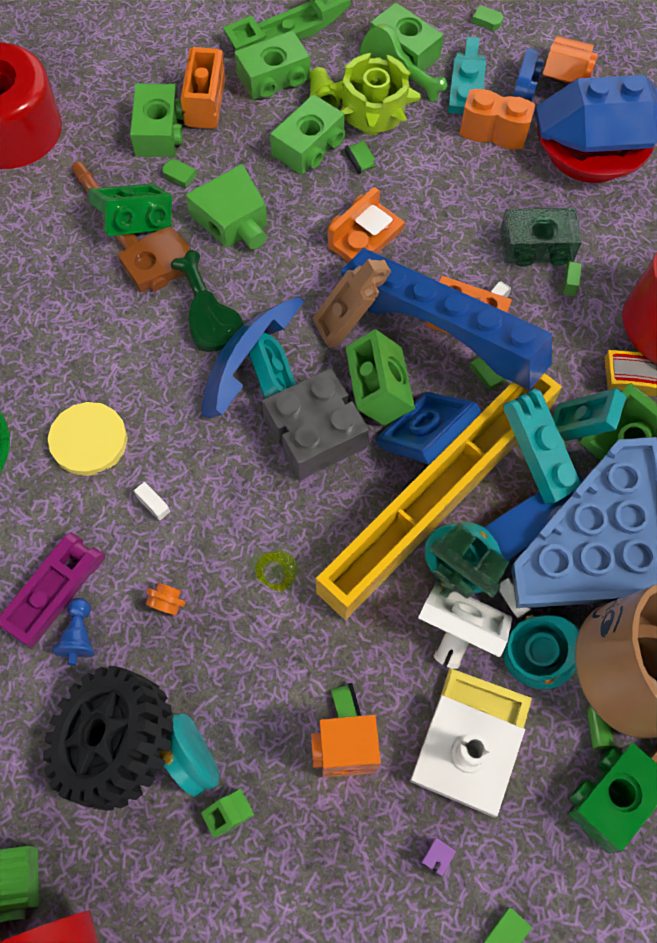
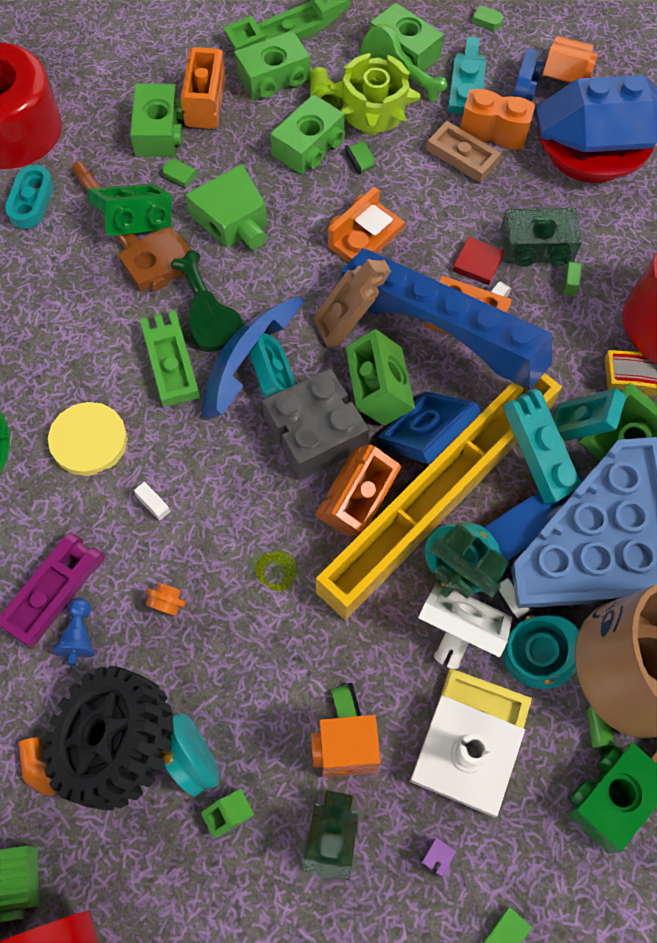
(26, 198): none -> teal plate
(33, 766): none -> orange arm
(170, 360): none -> bright green hinge
(331, 837): none -> clear green hips
(358, 490): none -> orange brick
(463, 151): none -> medium nougat plate
(478, 261): none -> red piece
(486, 374): bright green piece -> none

